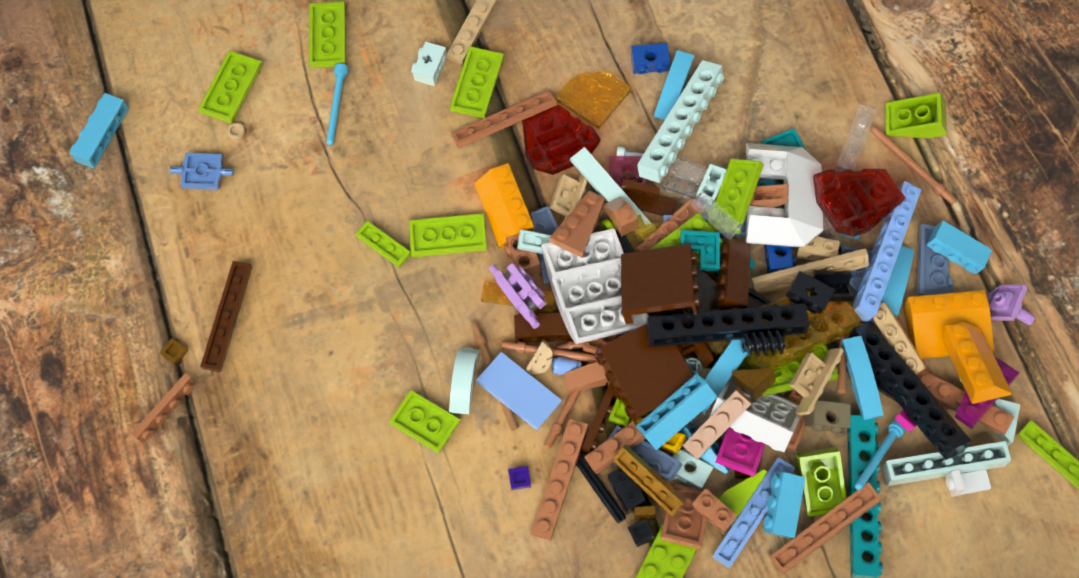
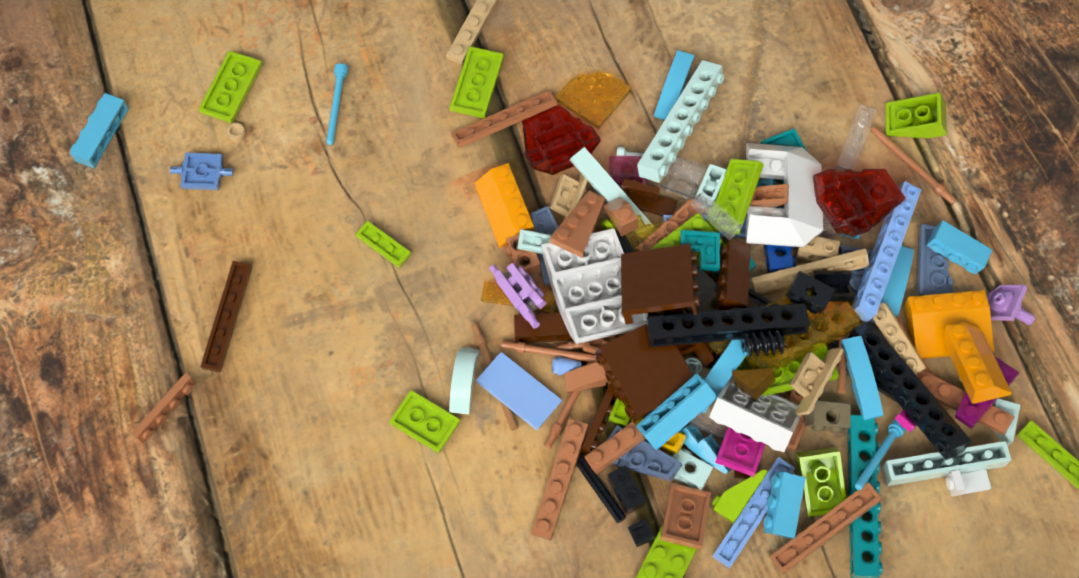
(173, 351): pearl gold tile -> none
(327, 34): lime plate -> none
(429, 63): light aqua brick -> none
(447, 235): lime plate -> none
(519, 478): dark purple plate -> none
(541, 360): tan plate -> none
(645, 512): pearl gold tile -> none
(649, 480): pearl gold plate -> none
(657, 52): blue brick -> none
(714, 511): nougat brick -> none
(717, 423): plate -> none

